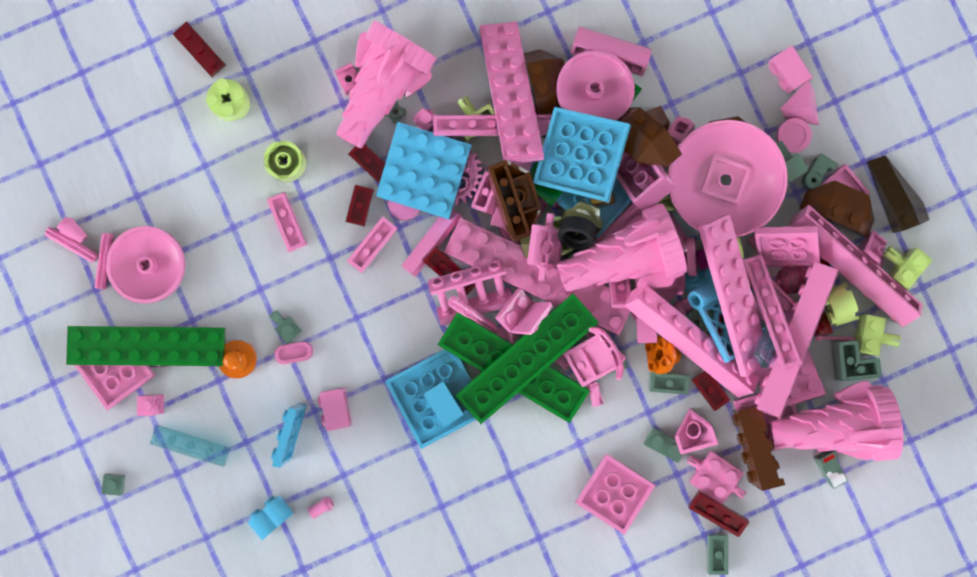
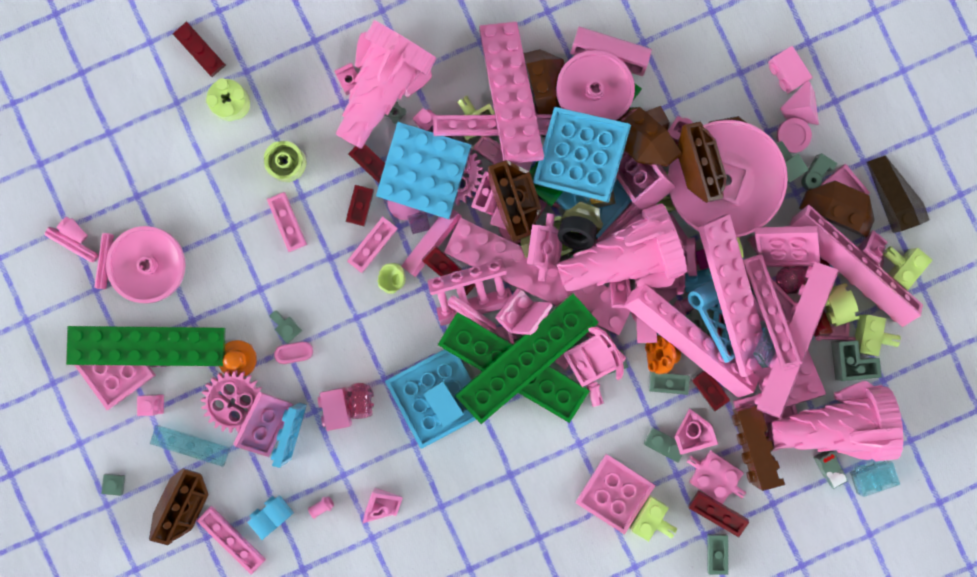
(178, 507): none -> reddish brown wedge
(223, 416): none -> bright pink gear
(231, 540): none -> bright pink tile
(262, 424): none -> bright pink plate
(359, 400): none -> clear pink piece
(381, 505): none -> bright pink slope
(391, 278): none -> yellowish green hair
(418, 222): none -> clear purple slope
(489, 149): none -> bright pink plate
(651, 519): none -> yellowish green brick
(701, 162): none -> reddish brown wedge
(841, 330): none -> bright pink tile
(874, 477): none -> clear light blue brick

